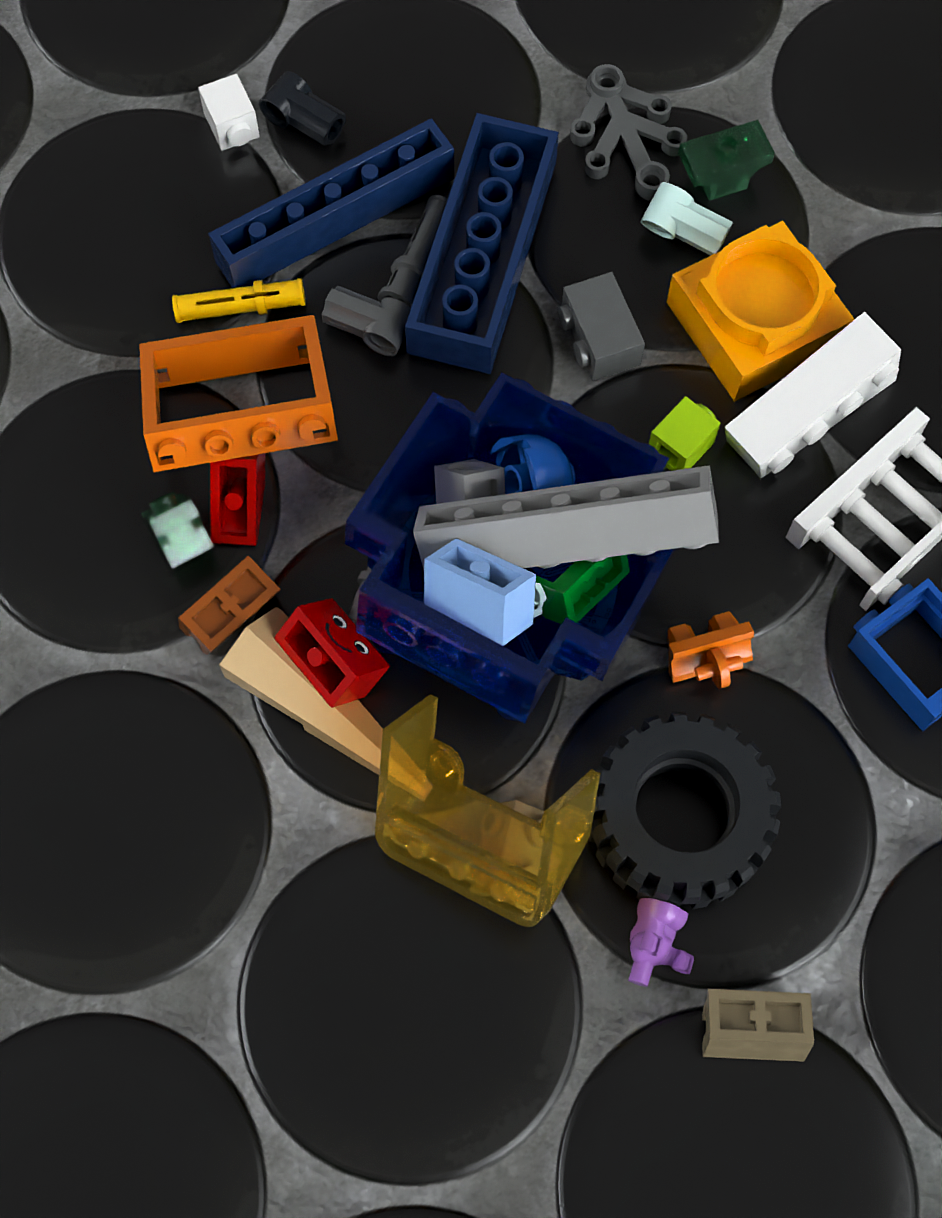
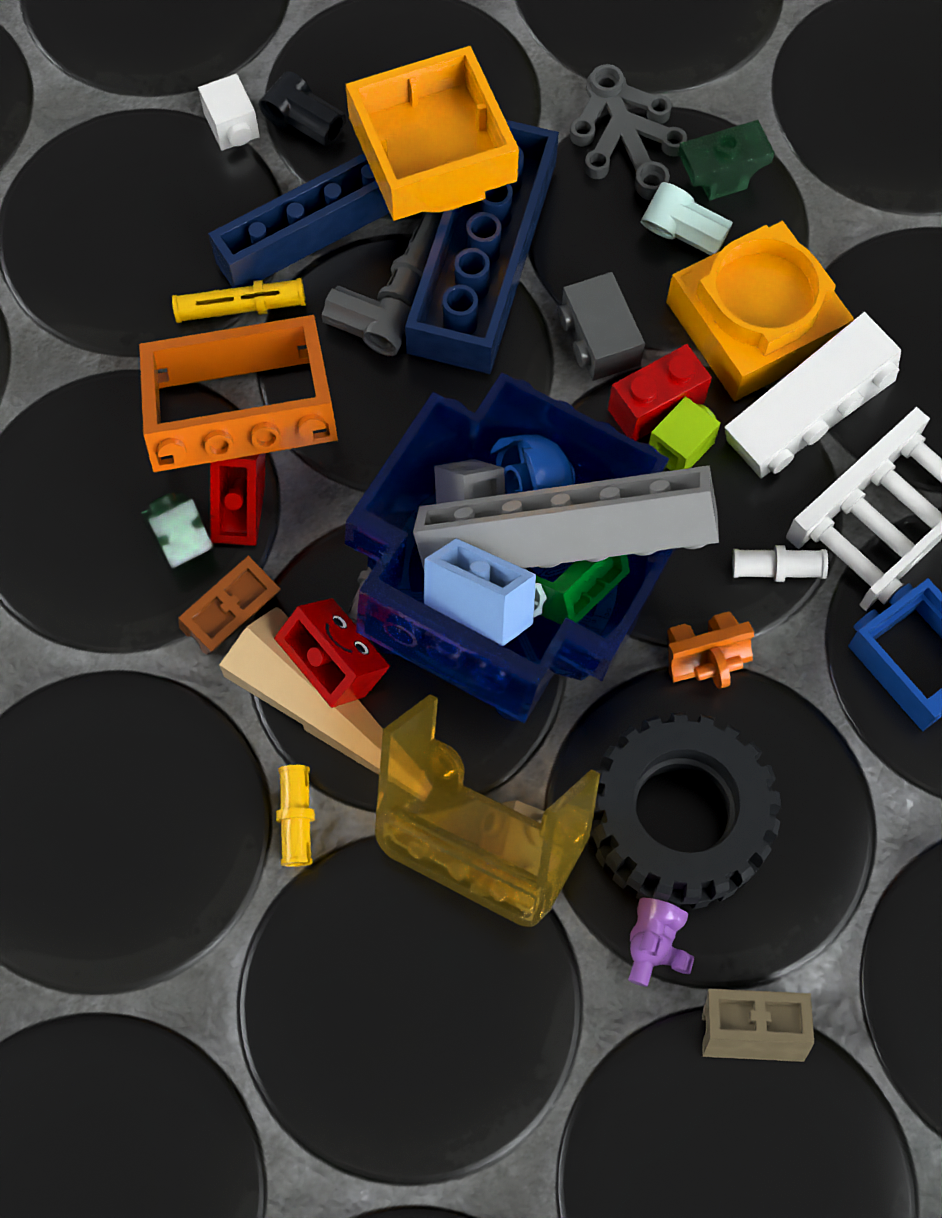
(295, 815): none -> yellow pin
(433, 134): none -> light orange container
(655, 390): none -> red brick
(780, 563): none -> white pin

